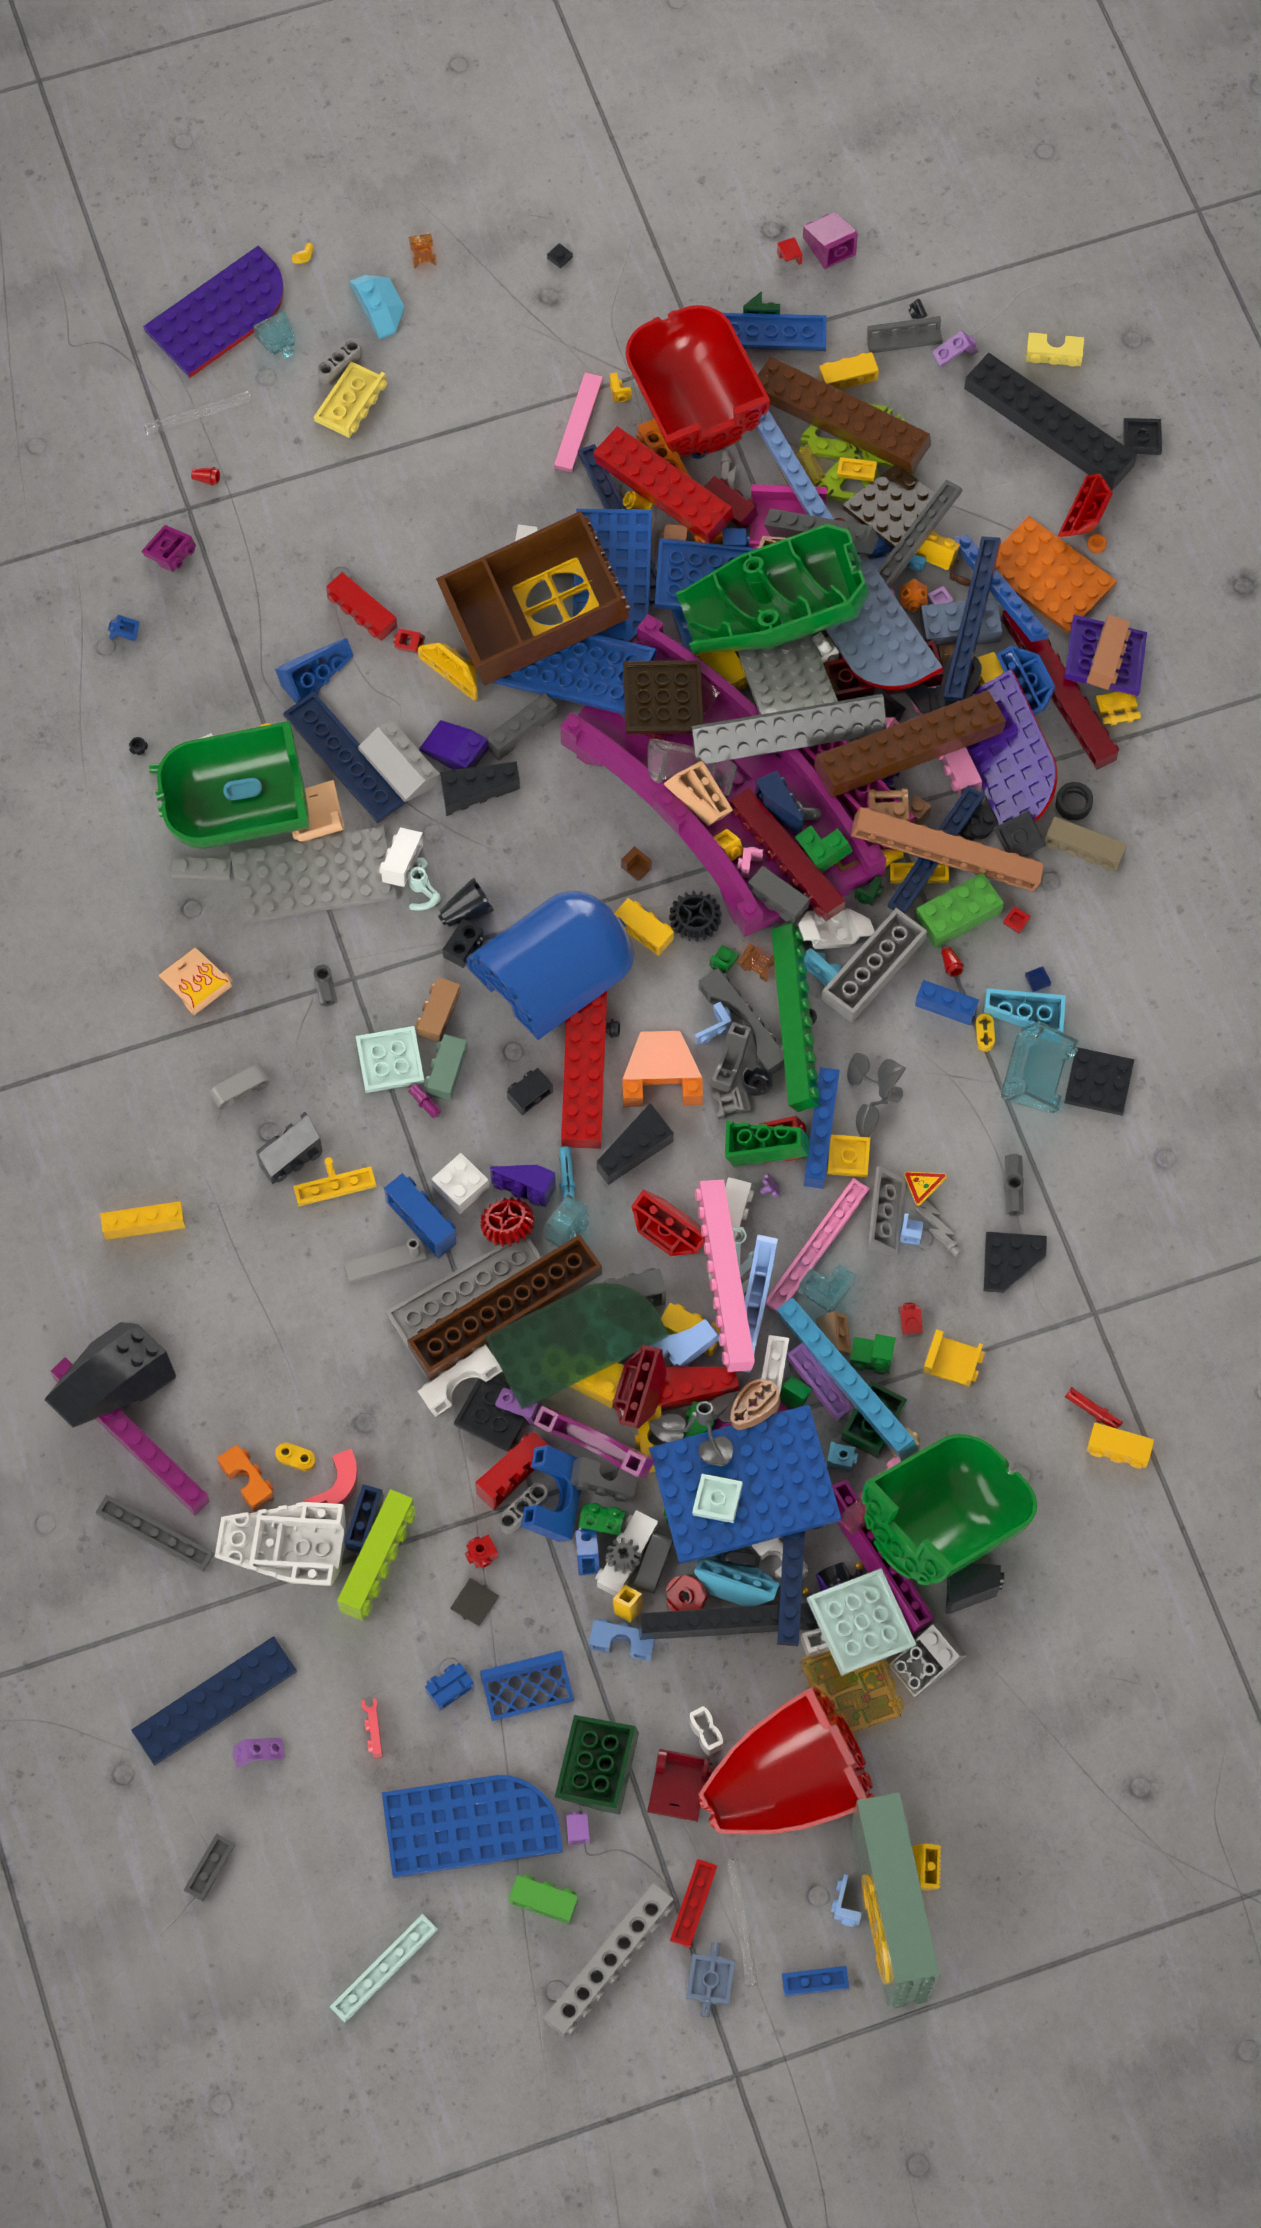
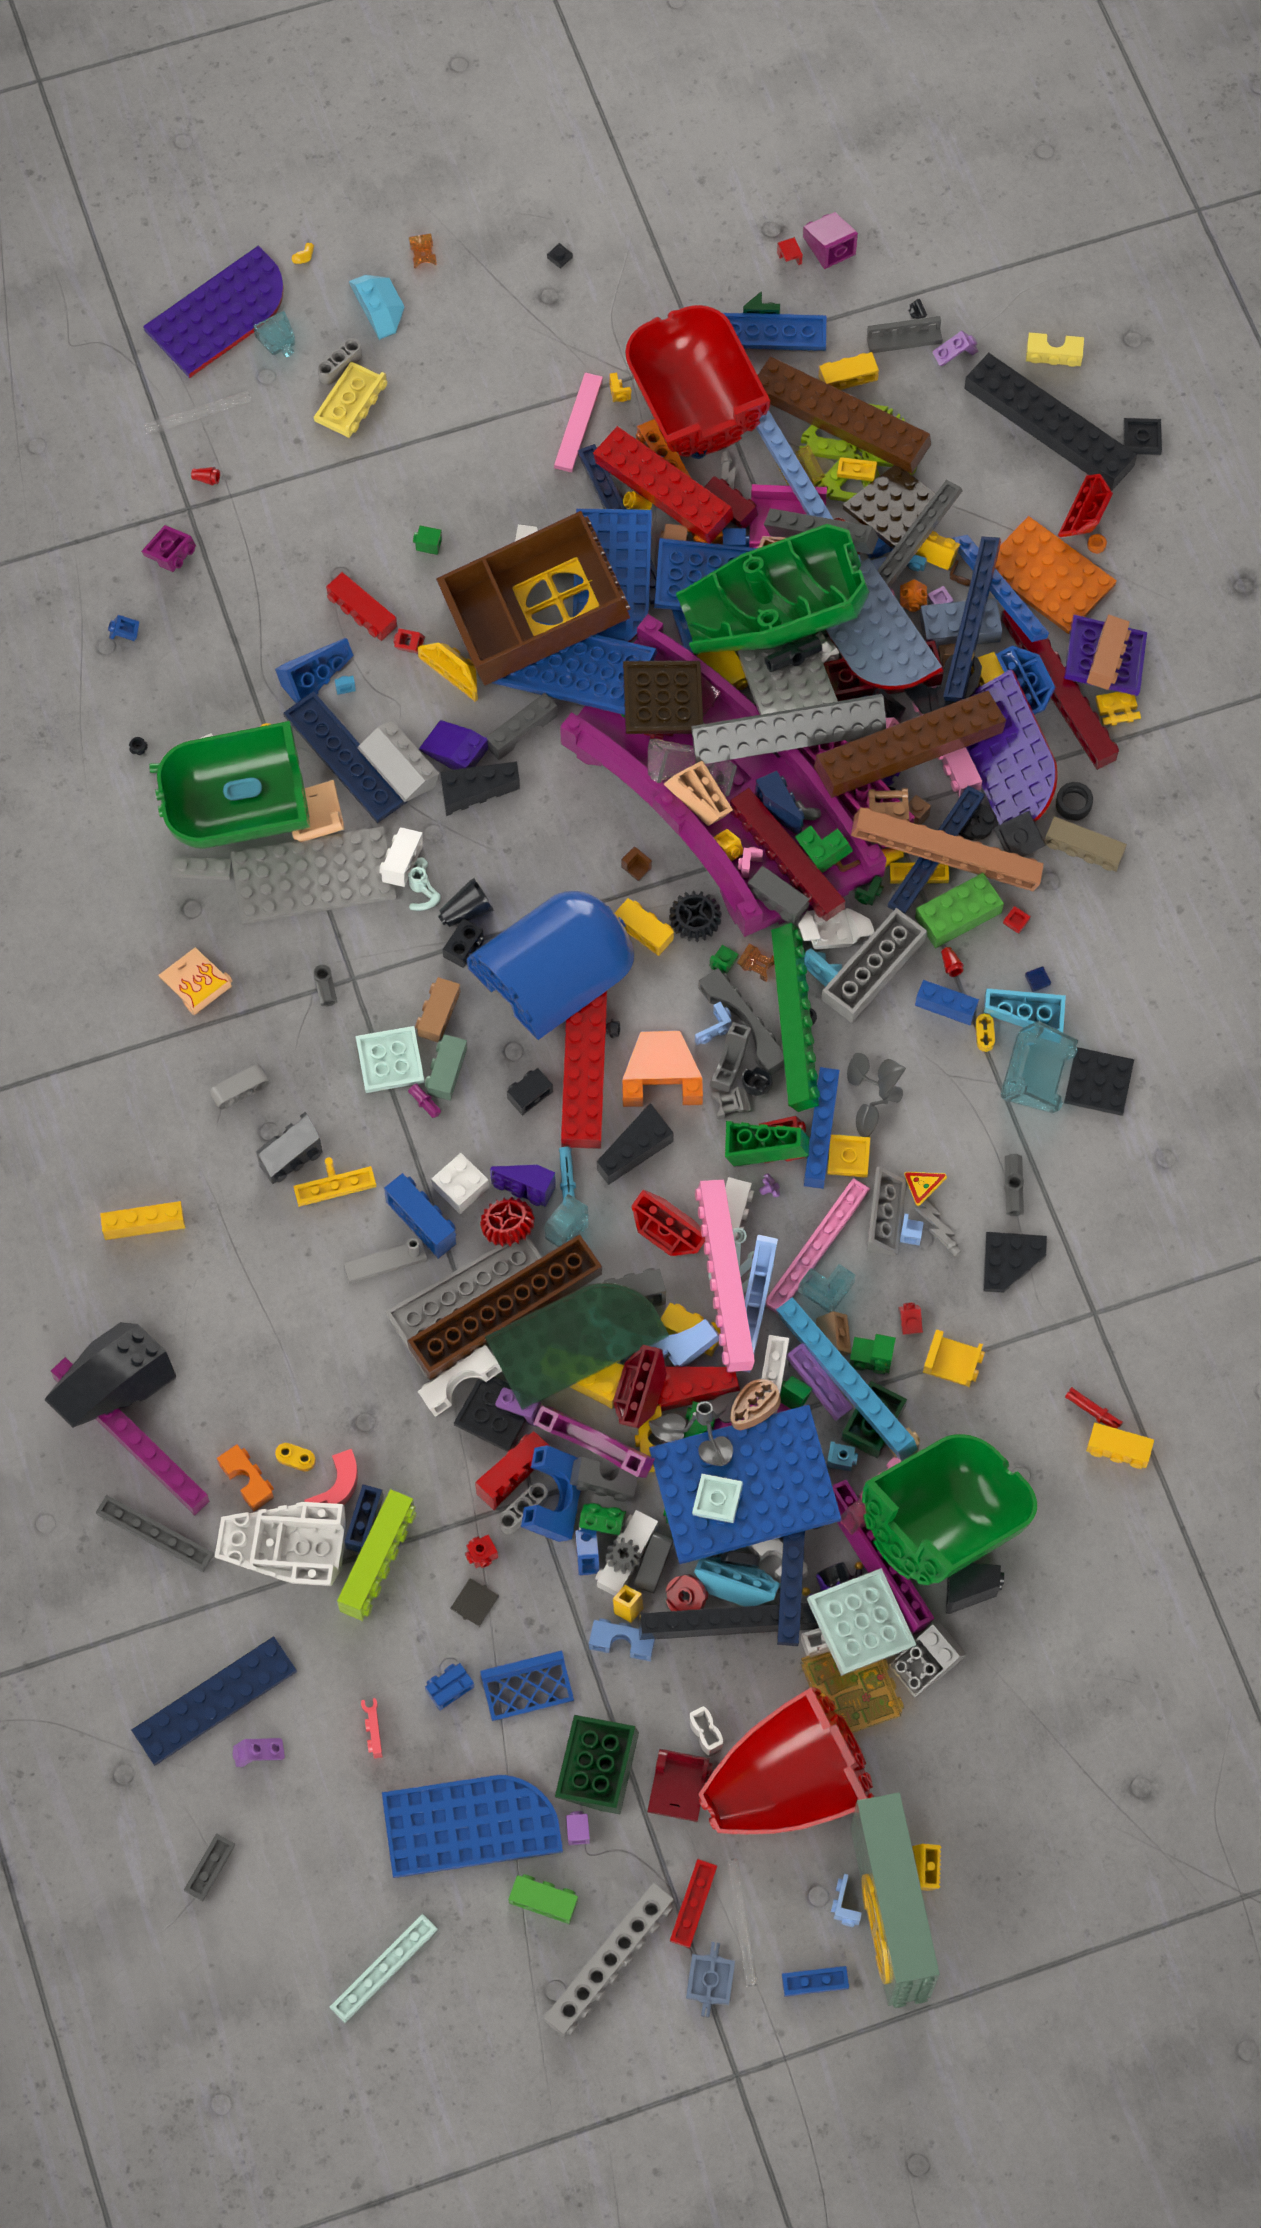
(345, 685): none -> dark azure plate
(428, 540): none -> green brick
(793, 654): none -> black piece

